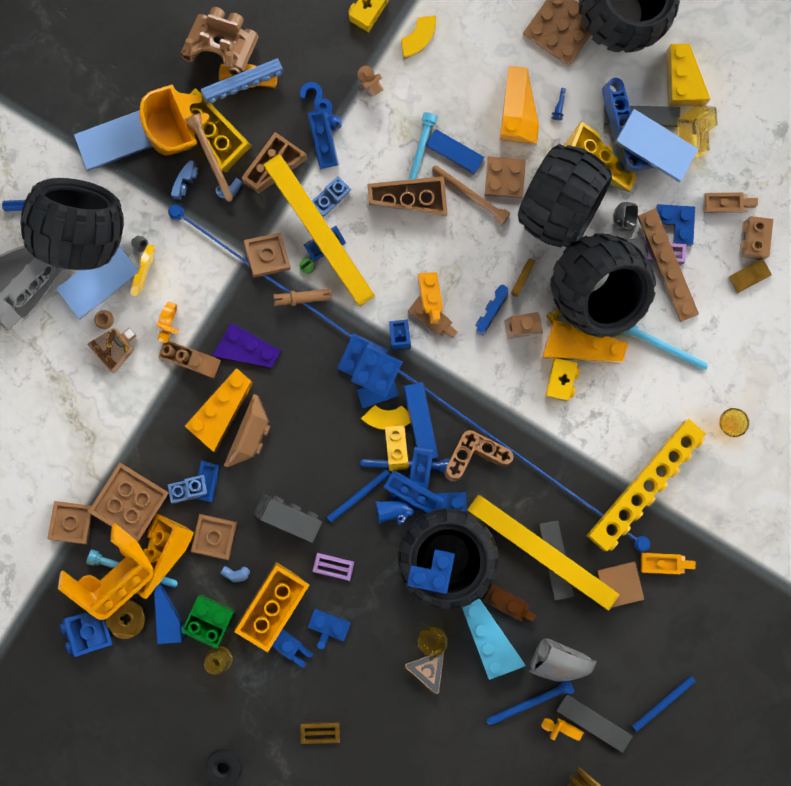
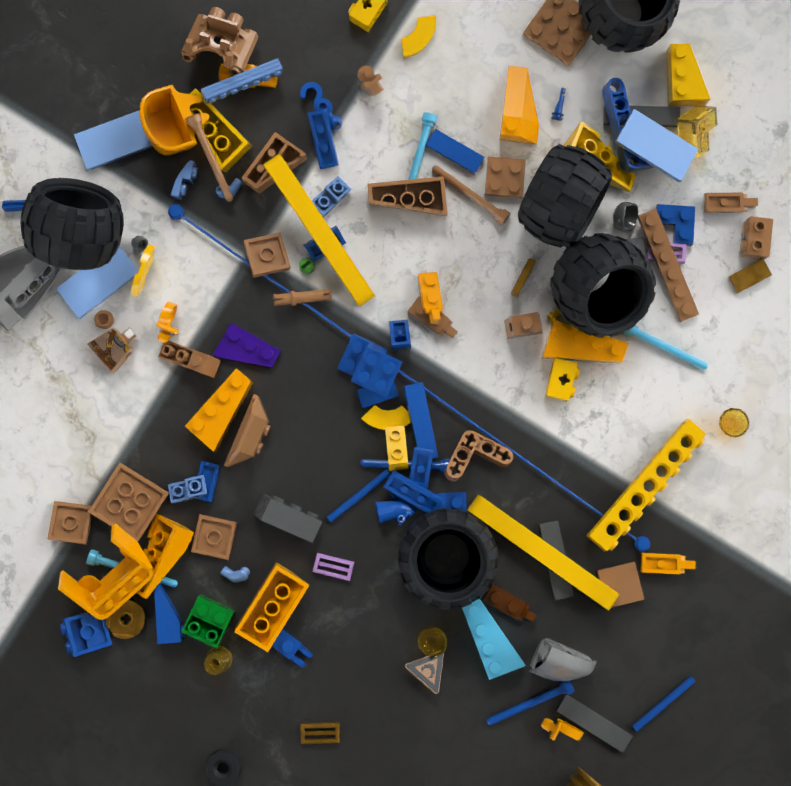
(329, 626): blue plate -> none
(437, 577): blue plate -> none
(492, 309): blue hinge -> none

